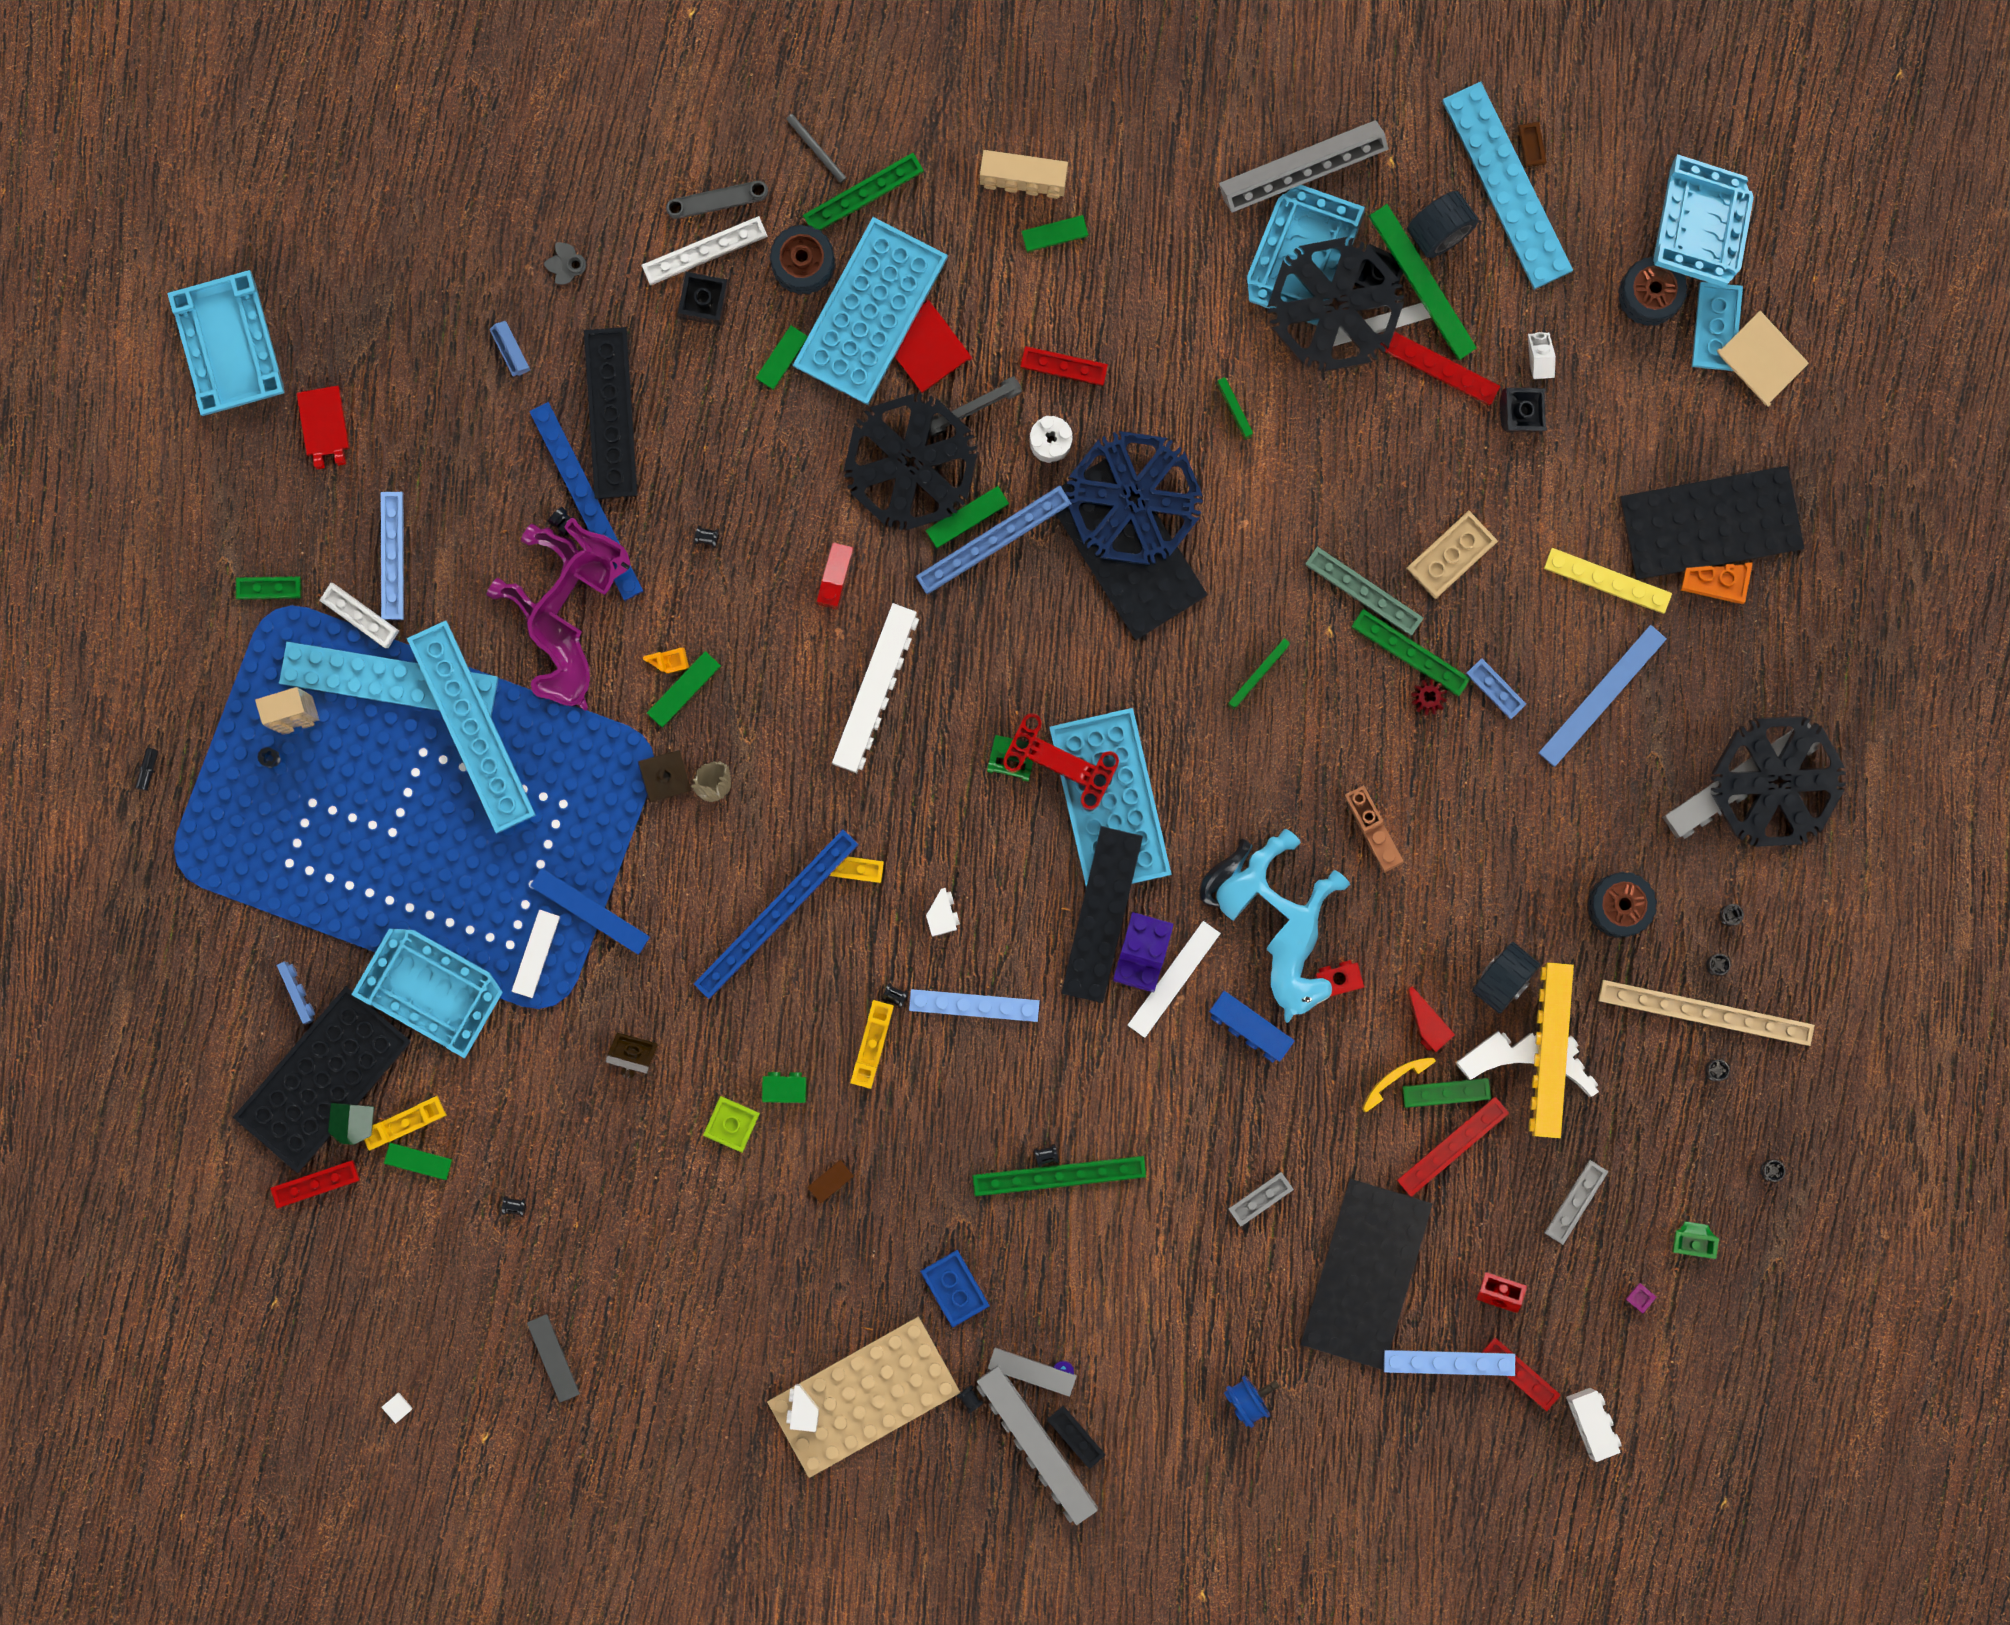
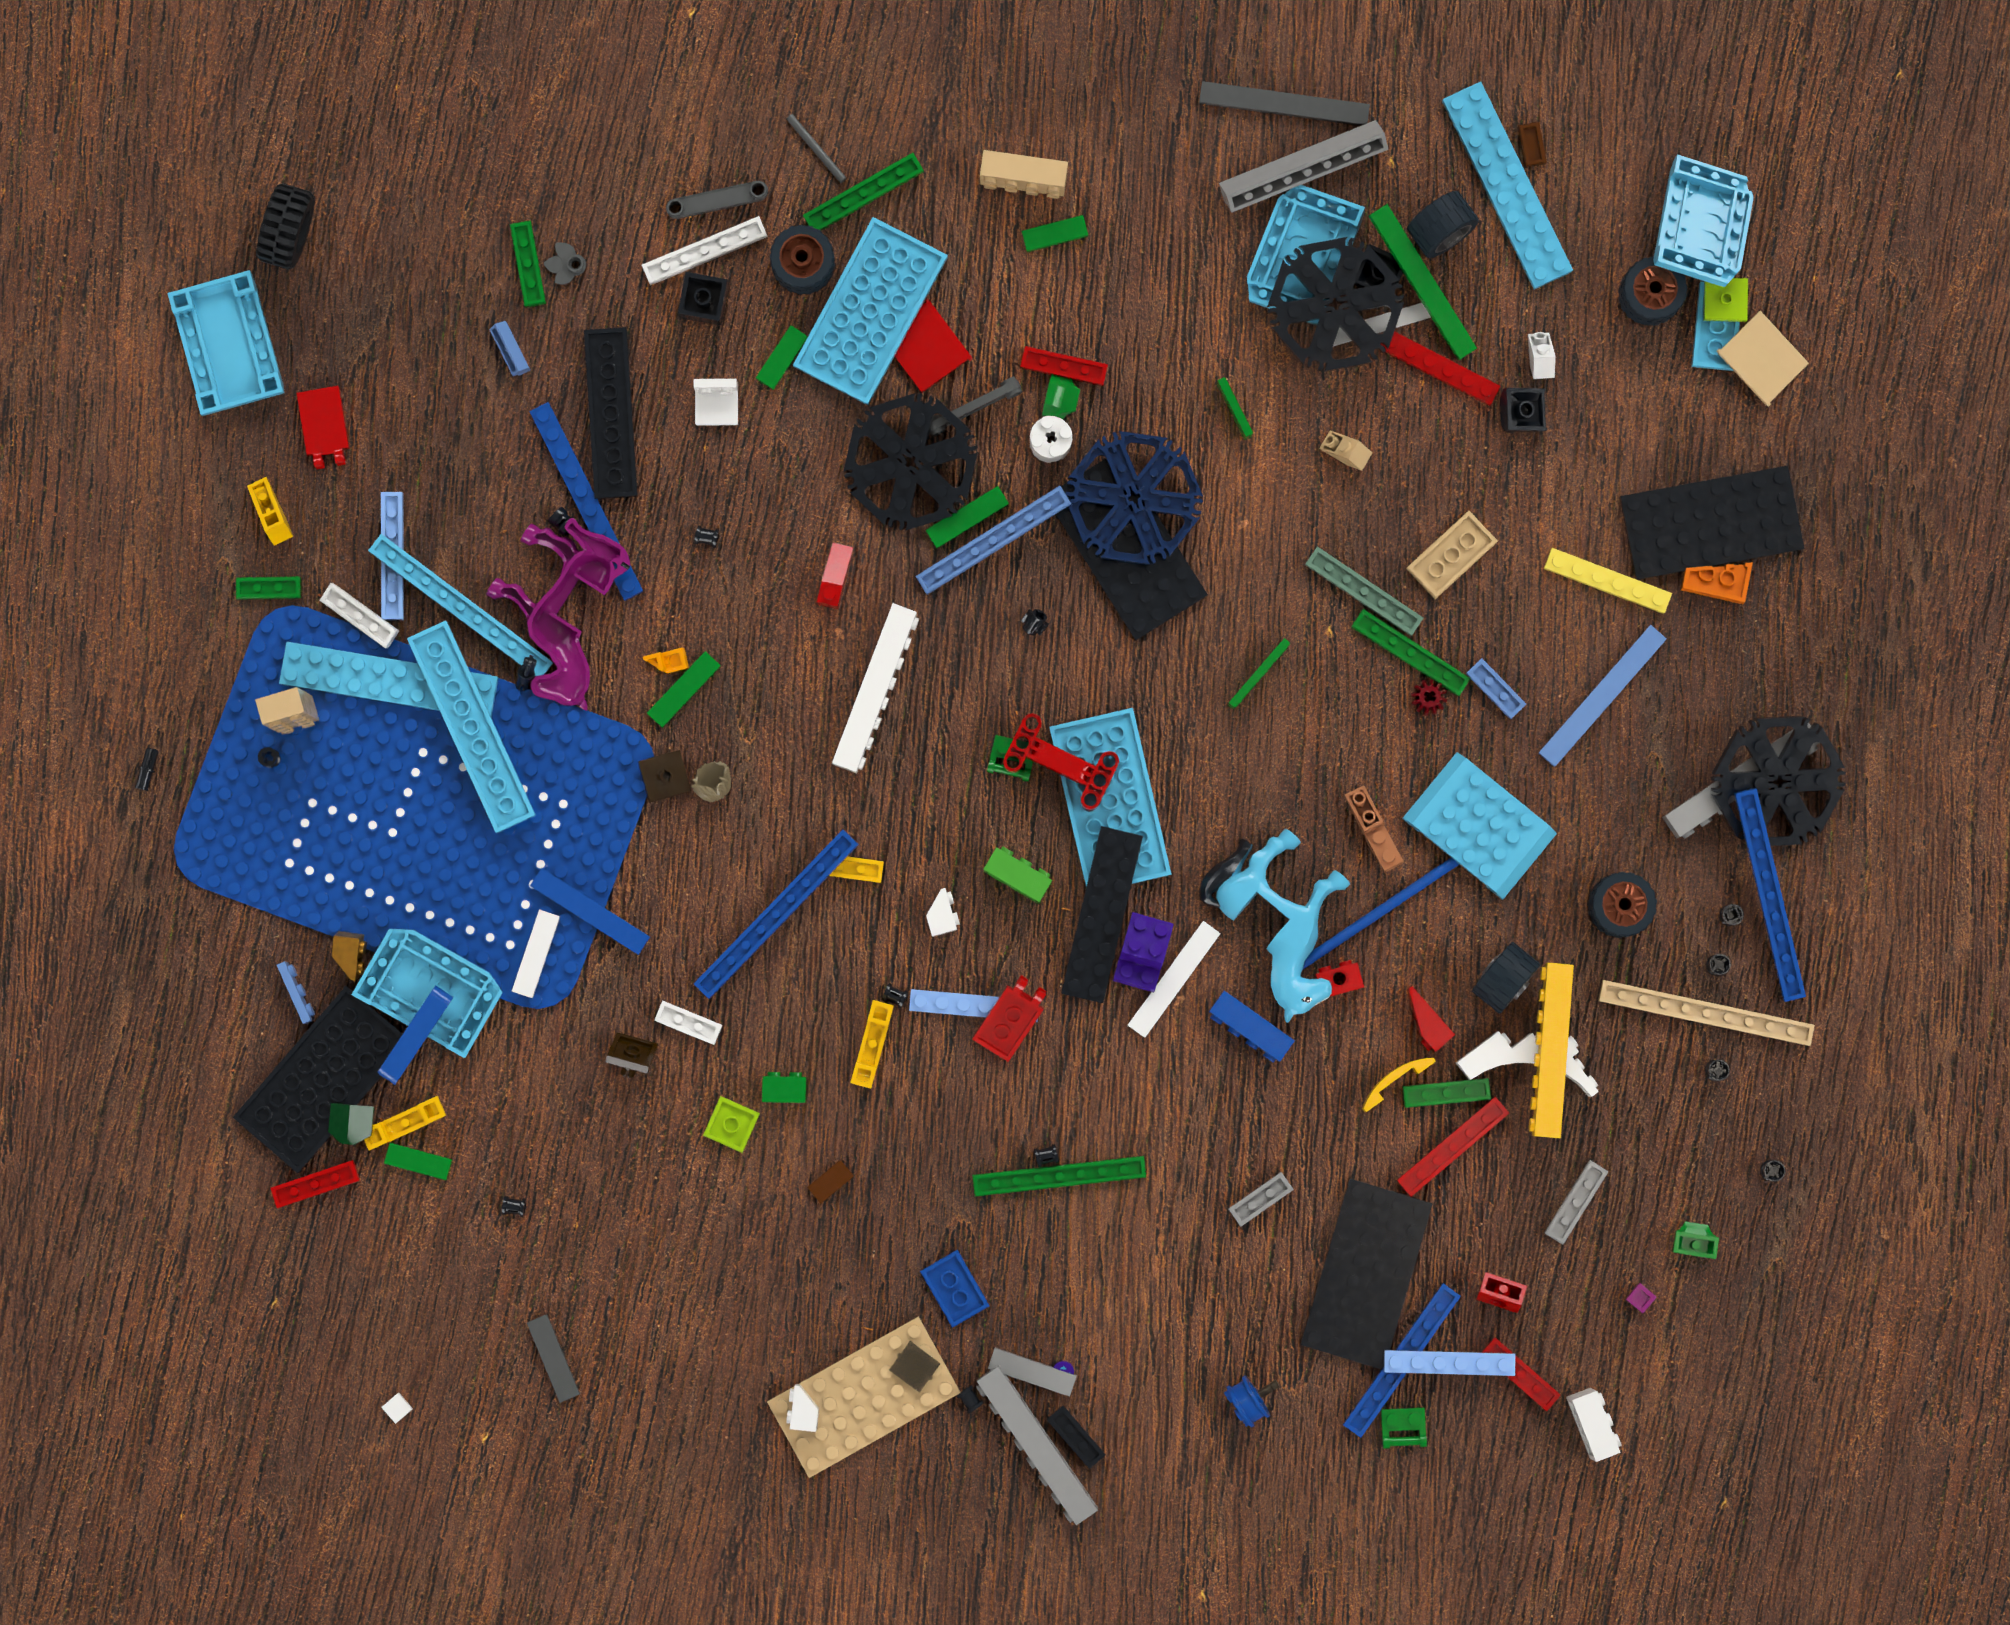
(269, 511): none -> yellow slope
(285, 226): none -> black tyre
(348, 953): none -> pearl gold slope
(415, 1035): none -> blue beam
(457, 604): none -> medium azure plate
(526, 672): none -> black axle
(528, 264): none -> green tile
(688, 1022): none -> white plate
(716, 402): none -> white bracket
(914, 1366): none -> clear smoke piece
(1010, 1019): none -> red tile
(1018, 874): none -> bright green piece
(1034, 622): none -> black gear
(1060, 397): none -> green slope
(1284, 103): none -> dark grey tile
(1346, 450): none -> tan slope
(1380, 911): none -> blue piece
(1401, 1420): none -> green plate
(1414, 1340): none -> blue plate
(1480, 825): none -> medium azure slope
(1726, 302): none -> lime plate
(1770, 894): none -> blue plate

